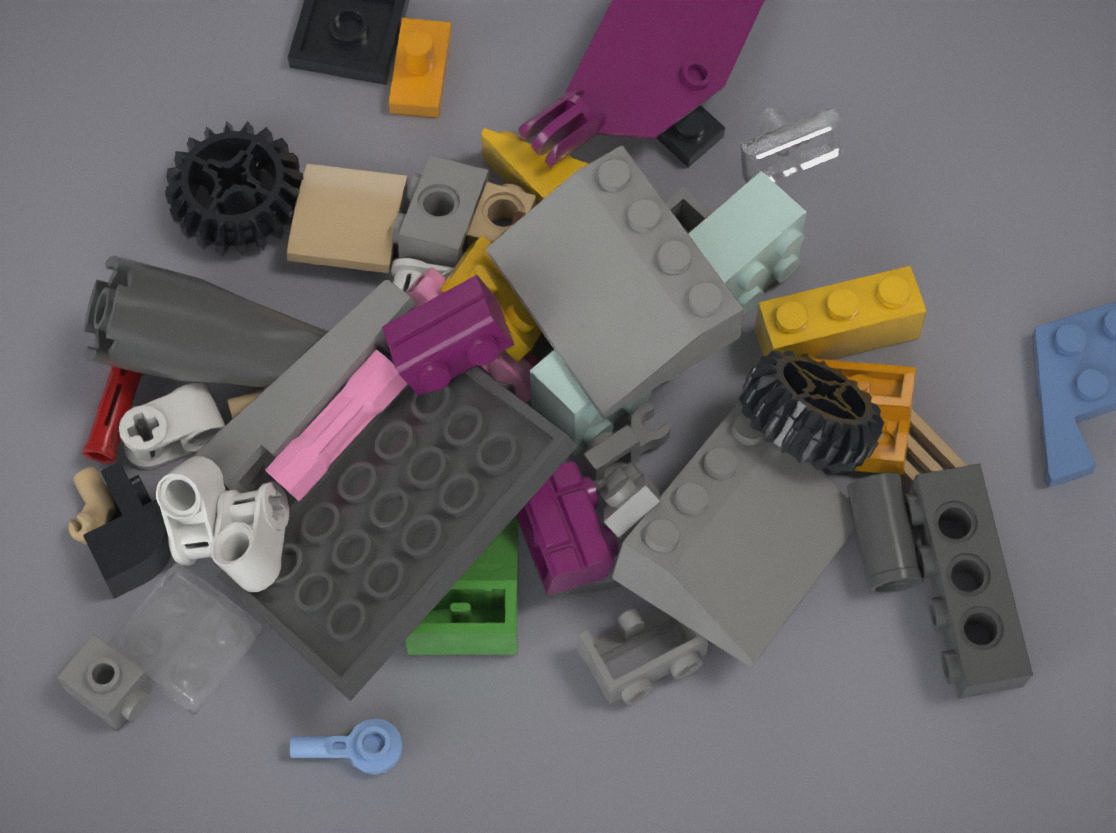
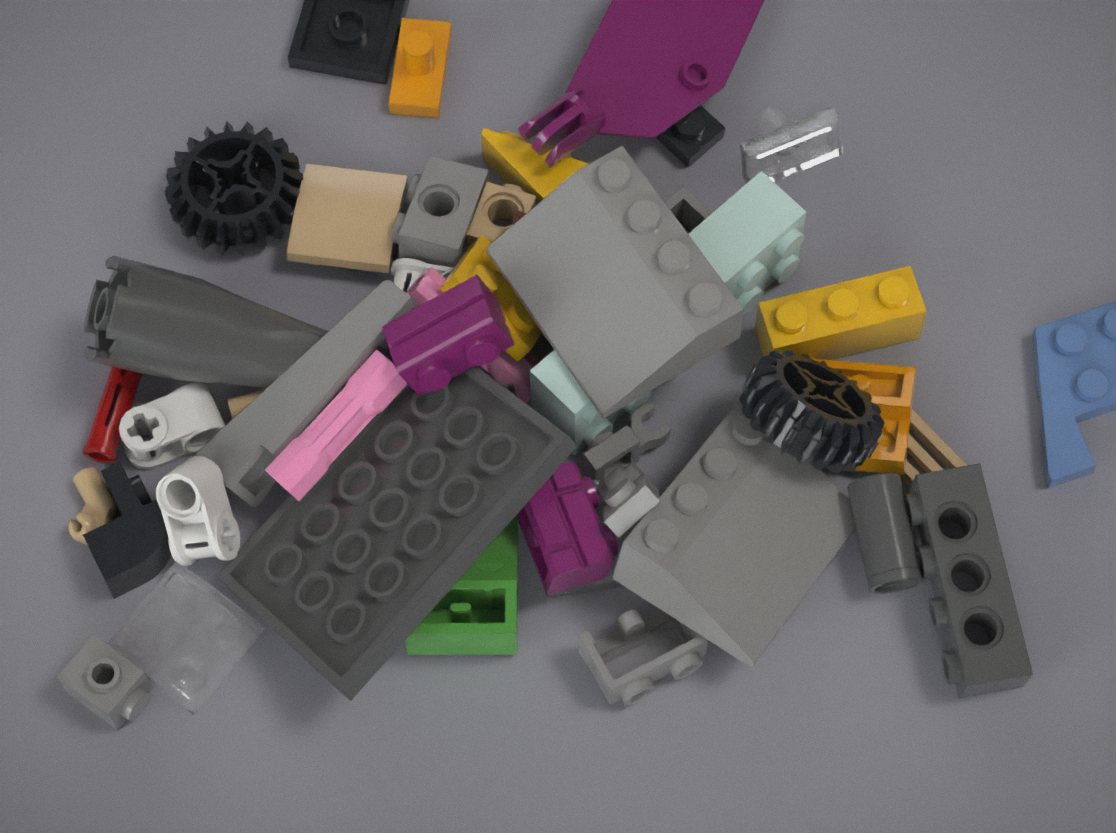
(248, 536): white piece -> none
(371, 746): light blue plate -> none

